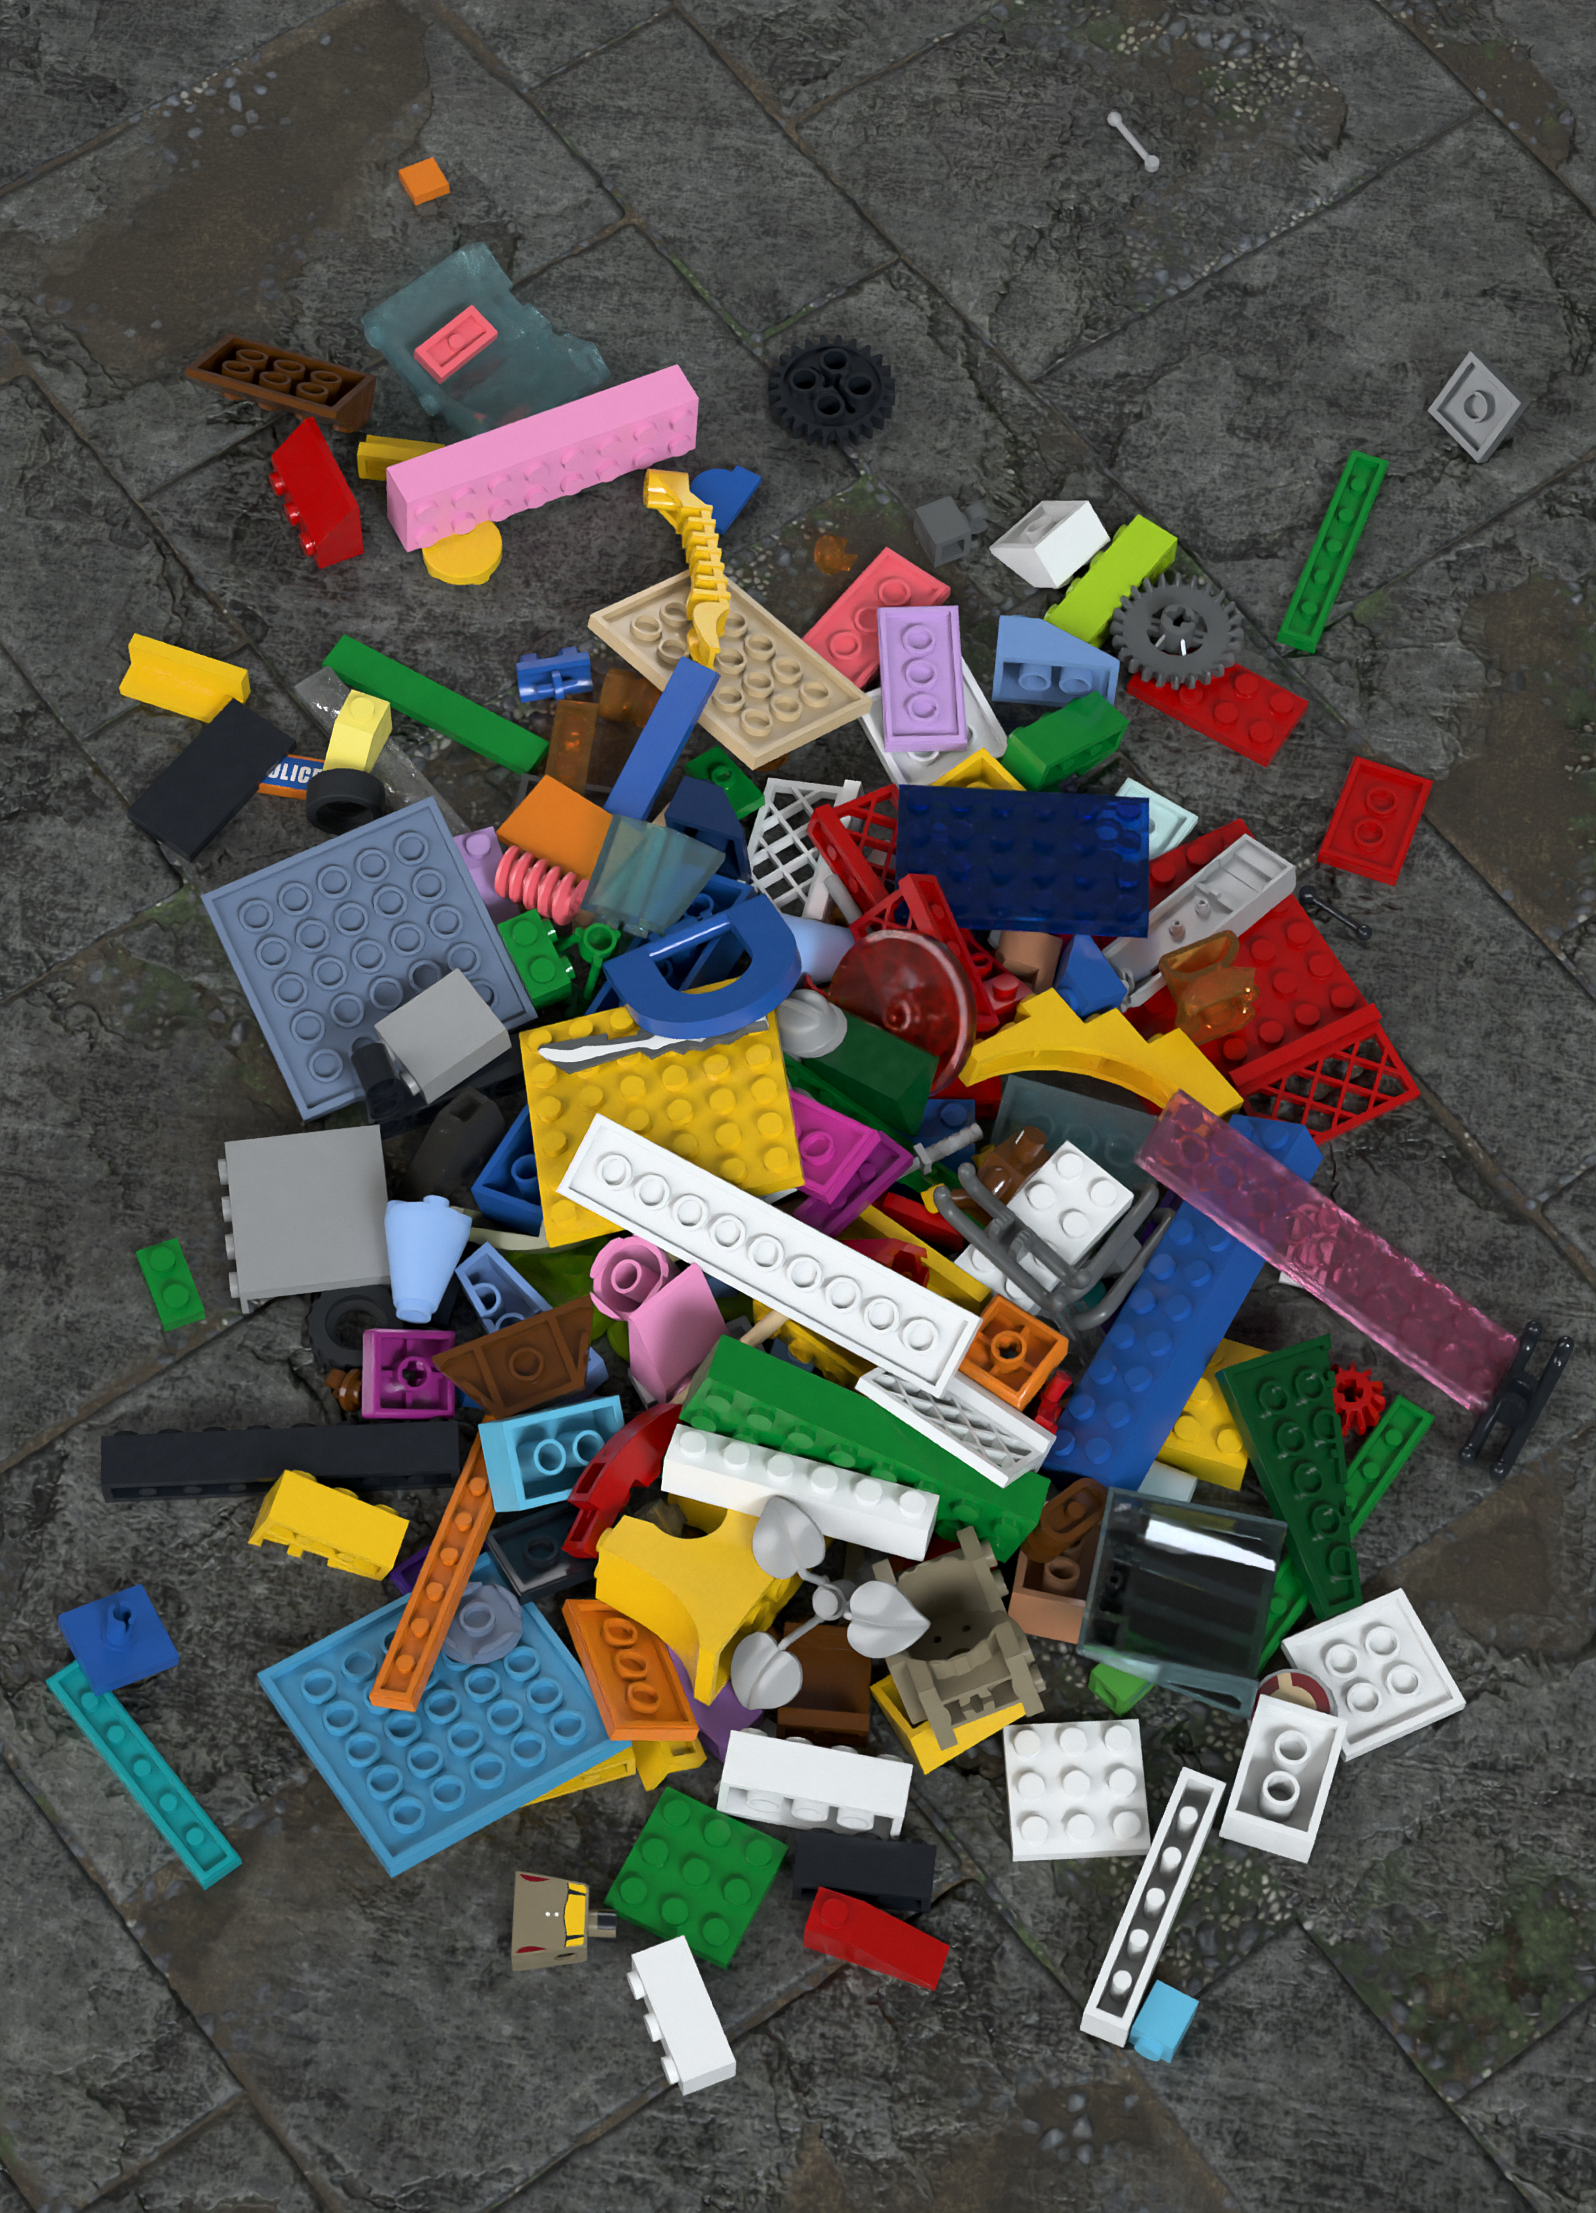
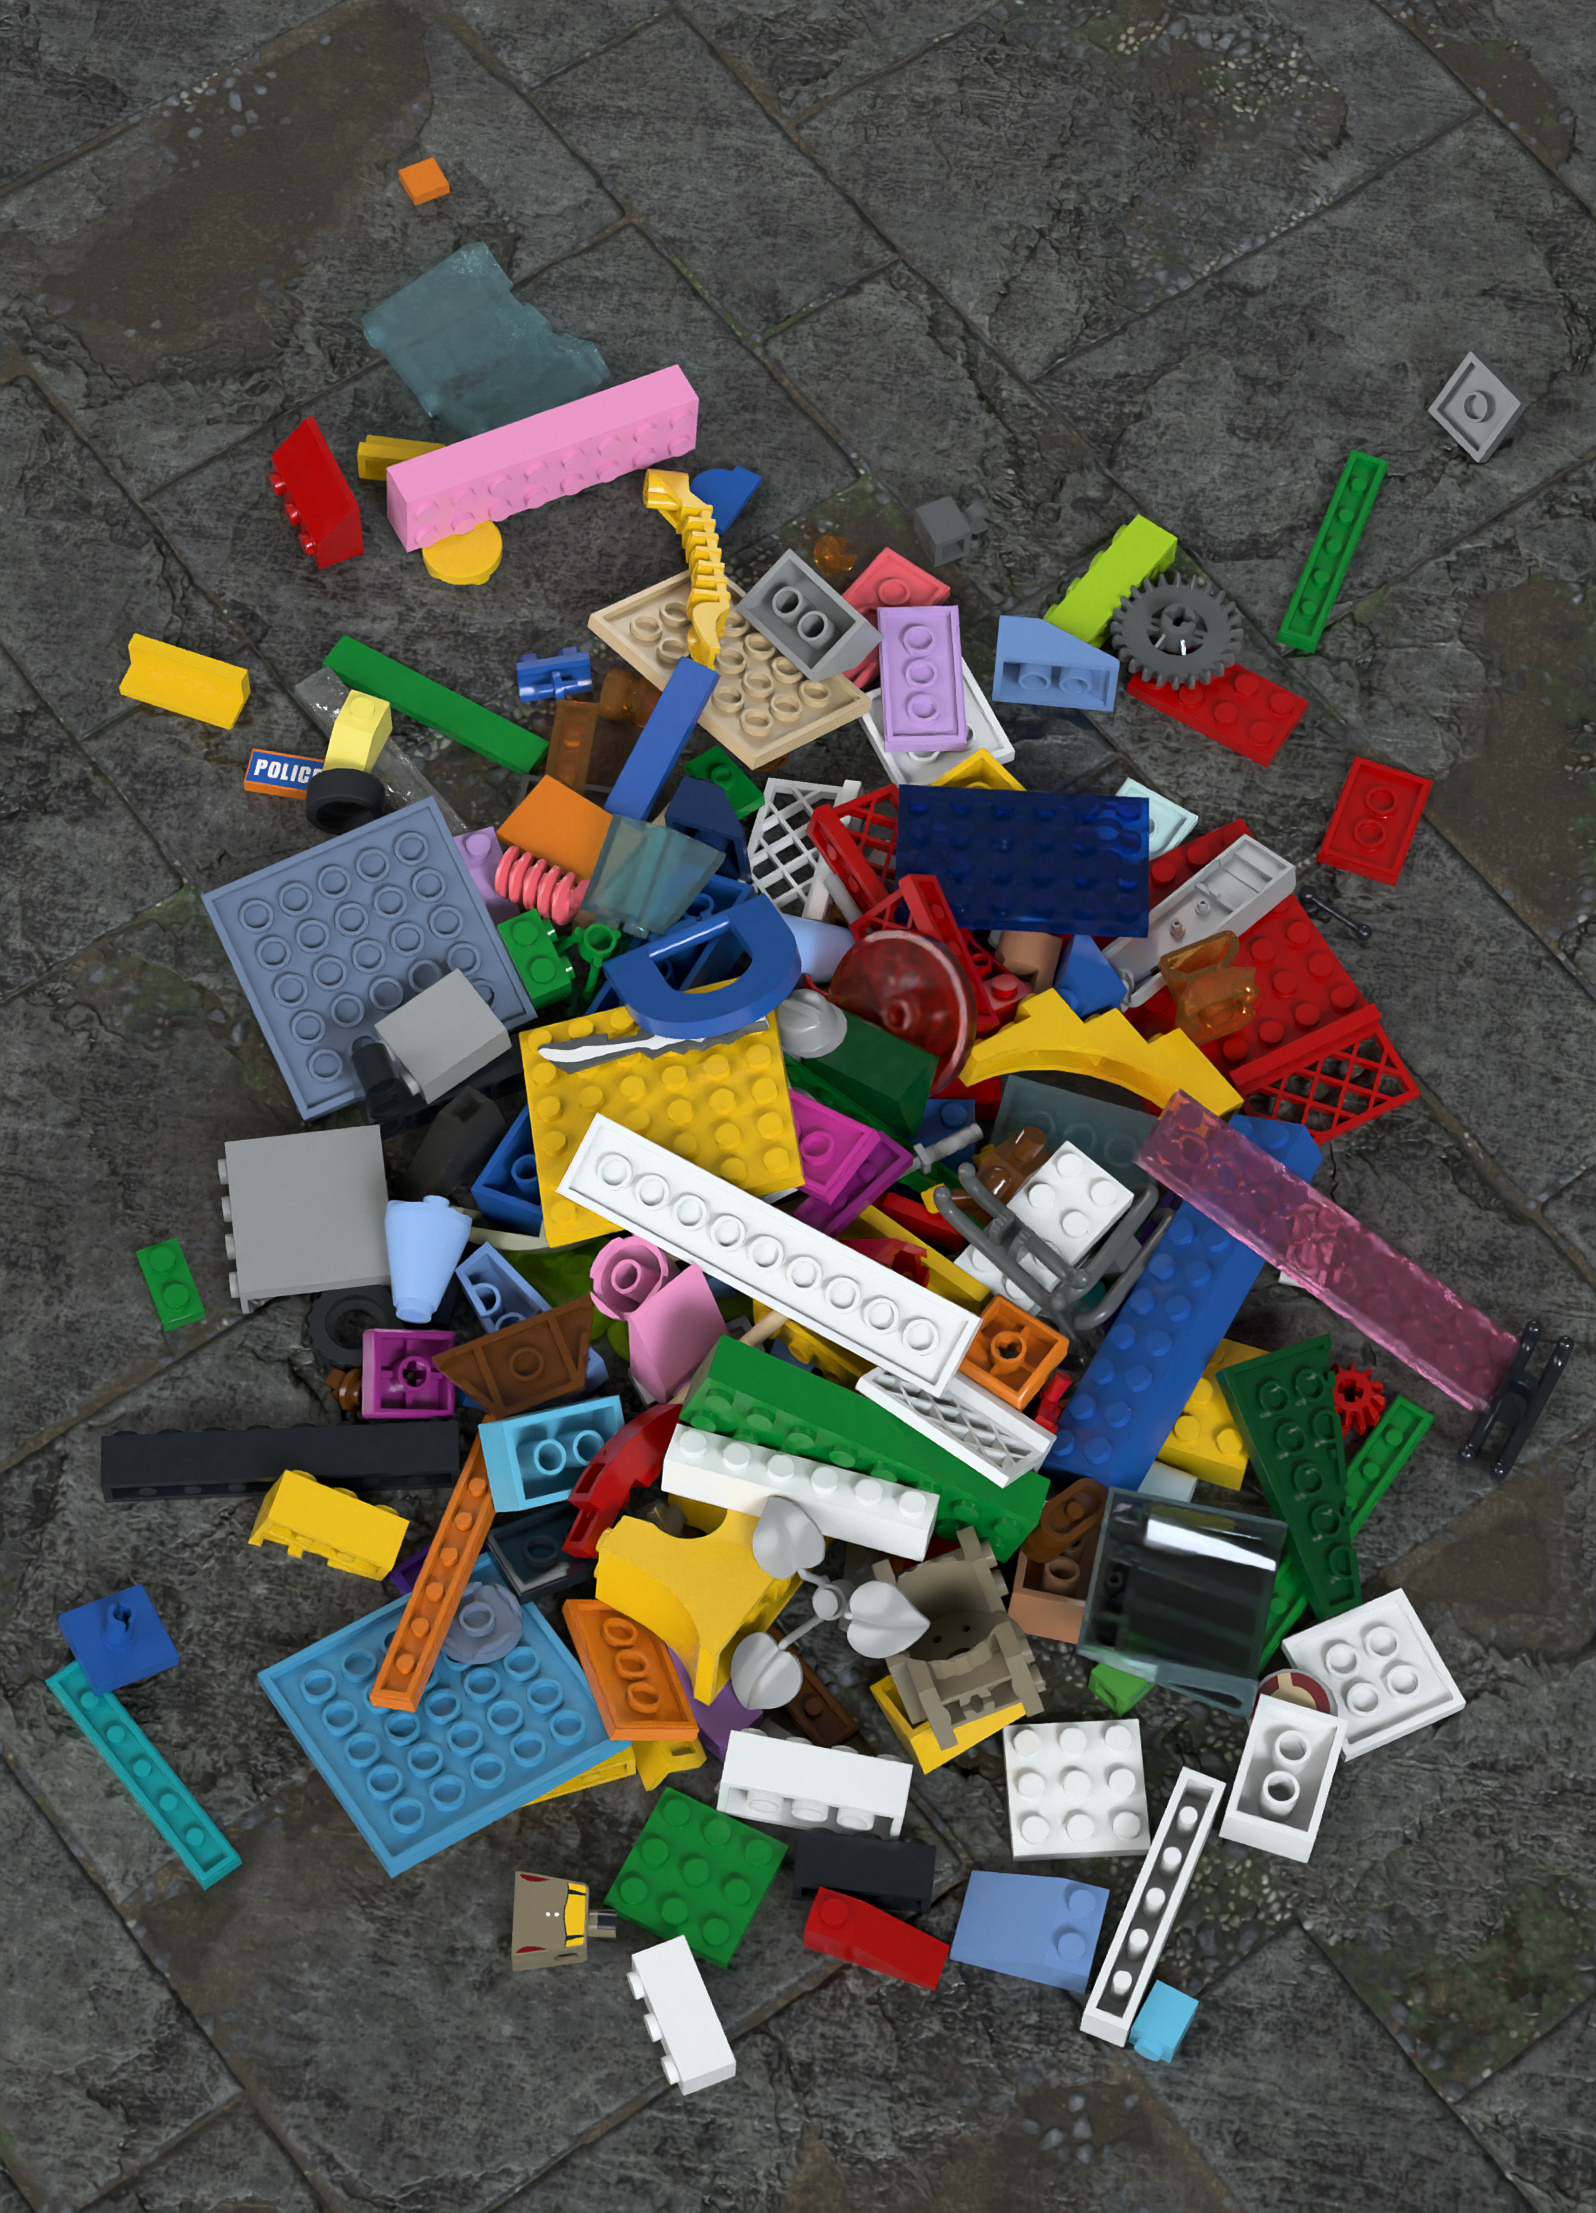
(211, 780): black tile -> none
(286, 382): reddish brown slope -> none
(455, 344): coral plate -> none
(808, 620): none -> light grey slope
(809, 388): black gear -> none
(834, 1689): reddish brown panel -> none
(1031, 1927): none -> medium blue slope
(1052, 542): white slope -> none
(1064, 743): green wedge -> none
(1151, 162): light grey hinge -> none

